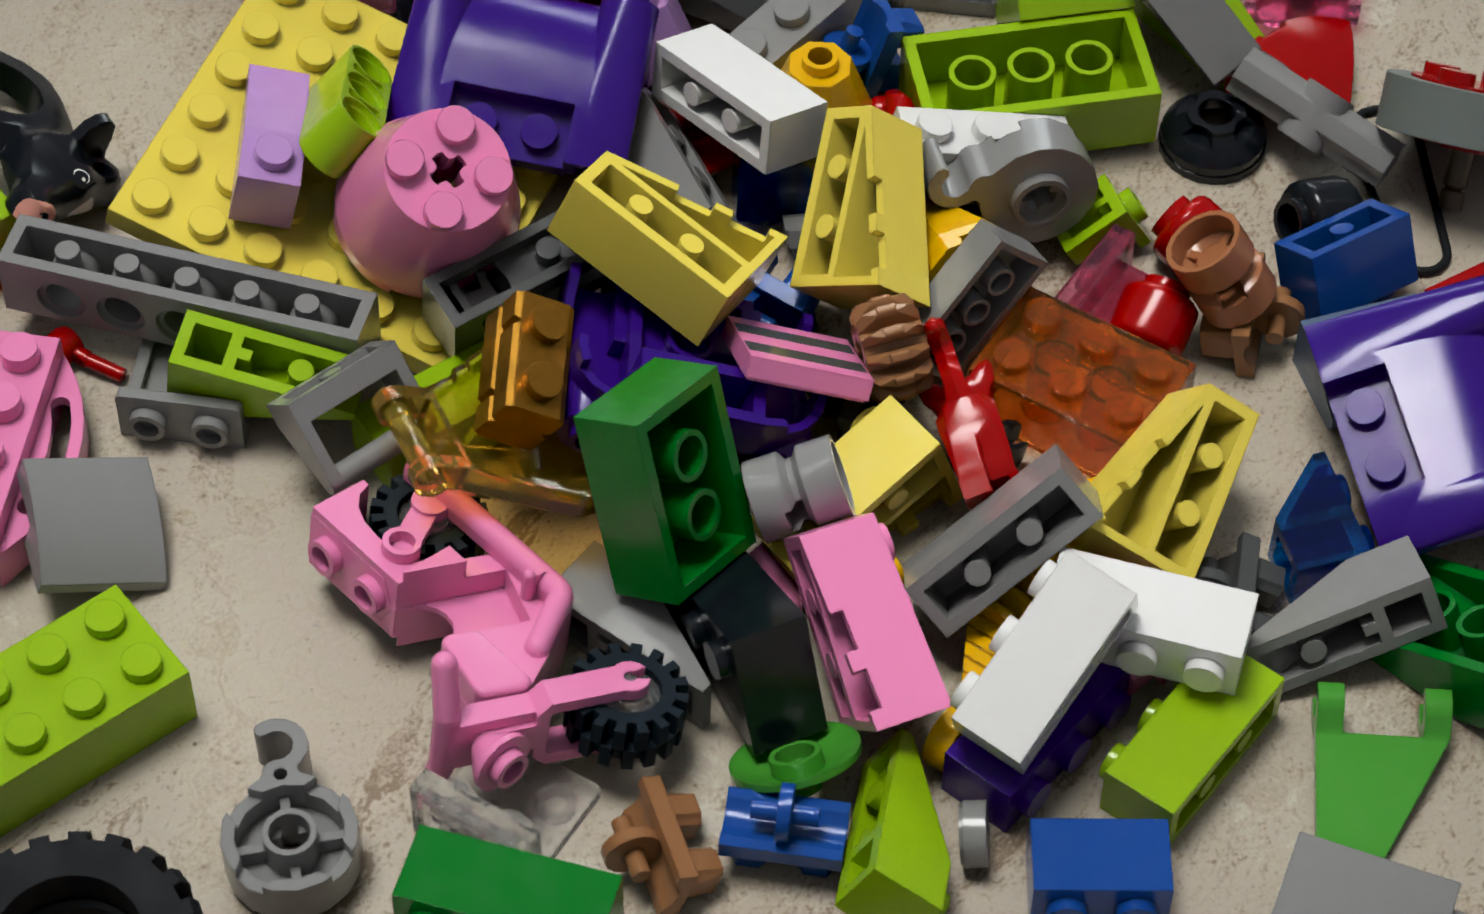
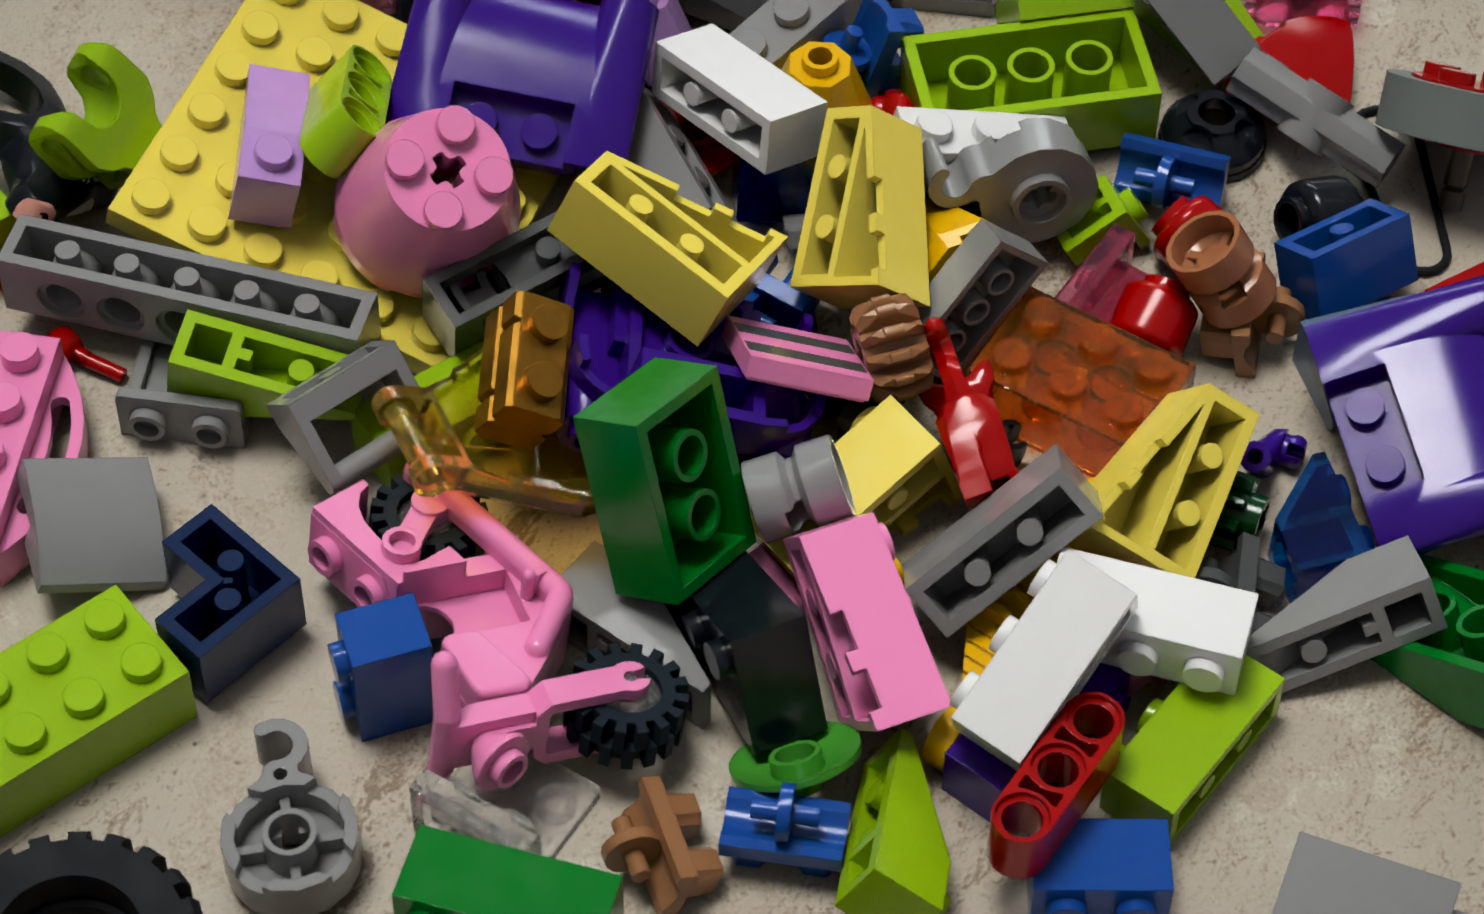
(116, 123): none -> lime piece
(232, 604): none -> dark blue brick
(383, 667): none -> blue brick
(974, 834): light grey tile -> none
(1051, 811): none -> red beam
(1166, 171): none -> blue hips
(1241, 513): none -> dark green gear
(1274, 449): none -> dark purple arm
(1370, 780): bright green flag -> none

